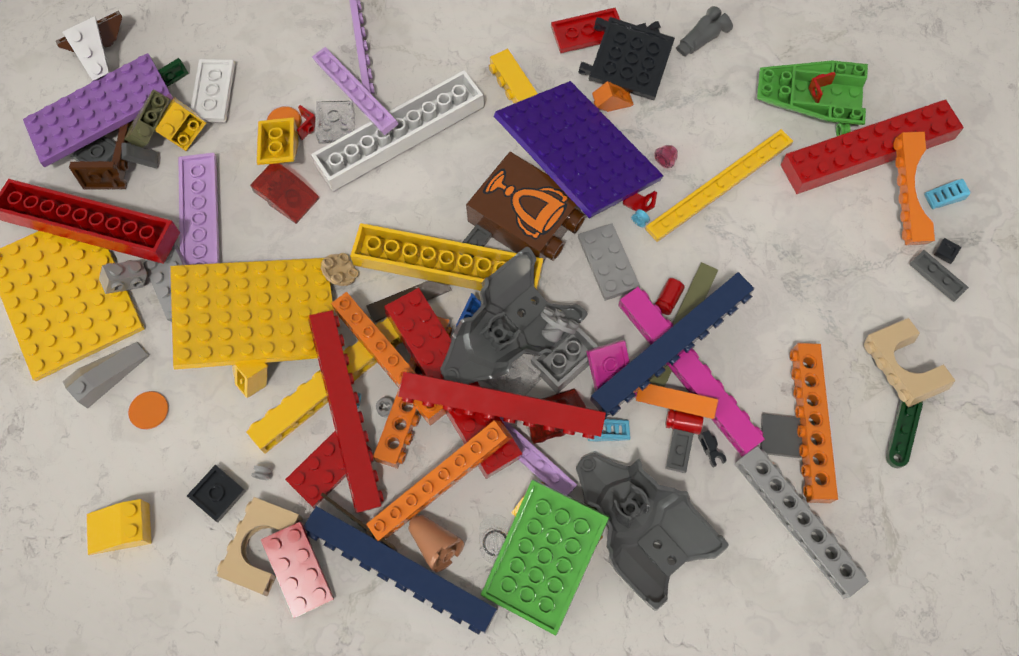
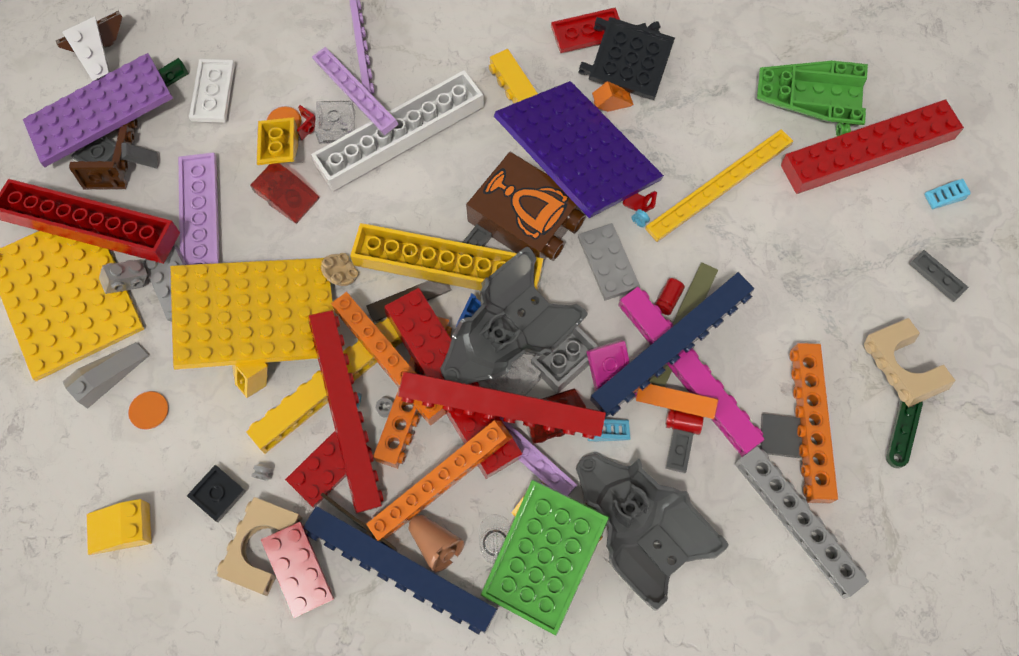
(147, 119): olive slope -> none
(179, 124): yellow slope -> none
(557, 324): light grey plate -> none
(666, 156): clear pink cone -> none
(705, 30): dark grey piece -> none
(710, 448): black plate -> none
(820, 81): red bracket -> none
(917, 226): orange arch -> none
(947, 250): black plate -> none

